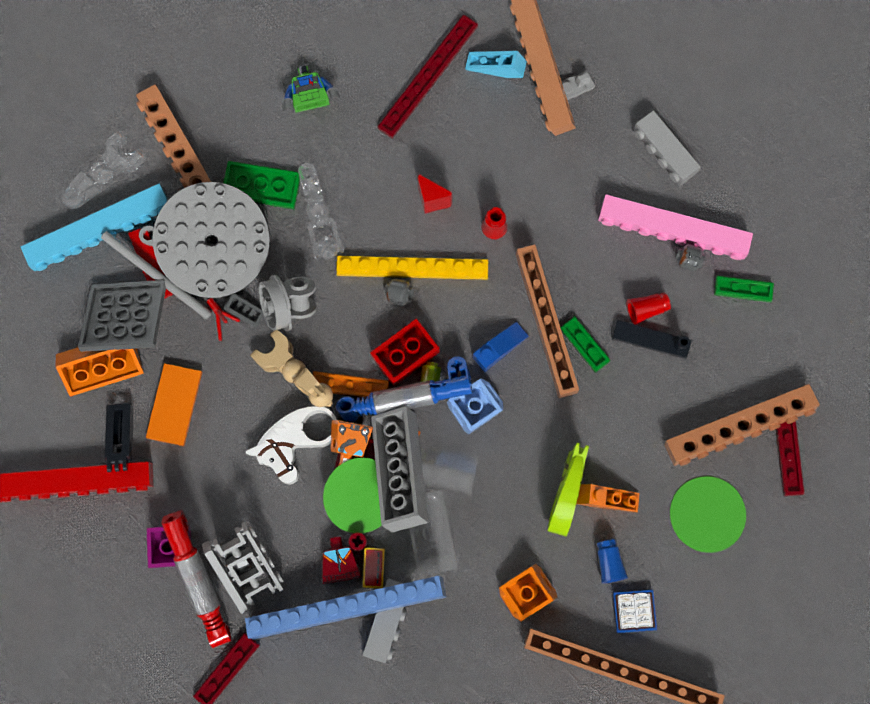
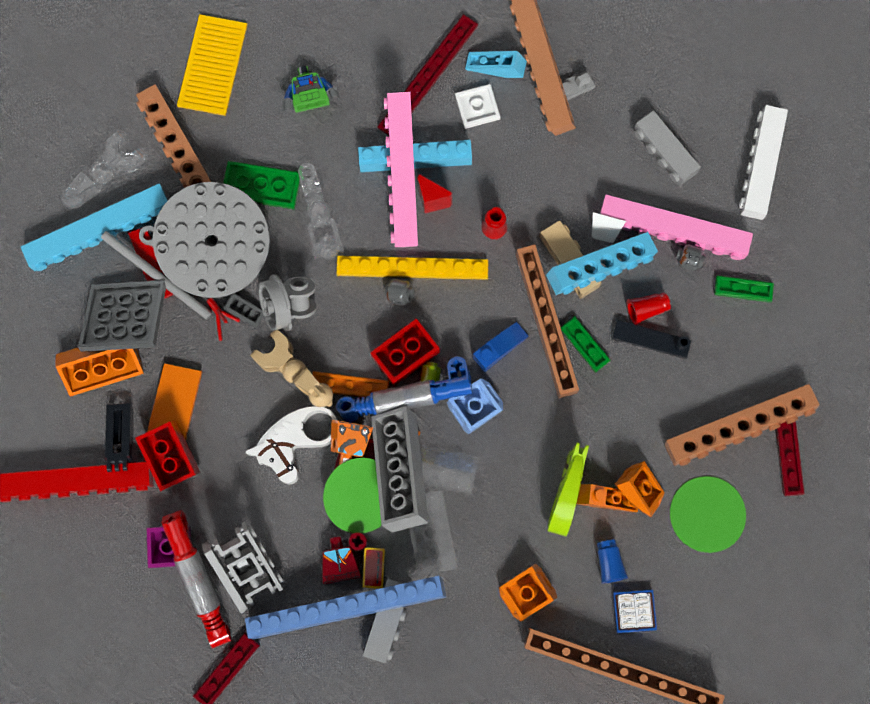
(167, 455): none -> red brick
(212, 65): none -> yellow window
(402, 169): none -> bright pink brick
(425, 155): none -> medium azure brick
(477, 106): none -> white tile
(564, 249): none -> tan brick
(606, 227): none -> white sticker
(641, 245): none -> medium azure brick
(641, 488): none -> orange slope
(764, 162): none -> white brick

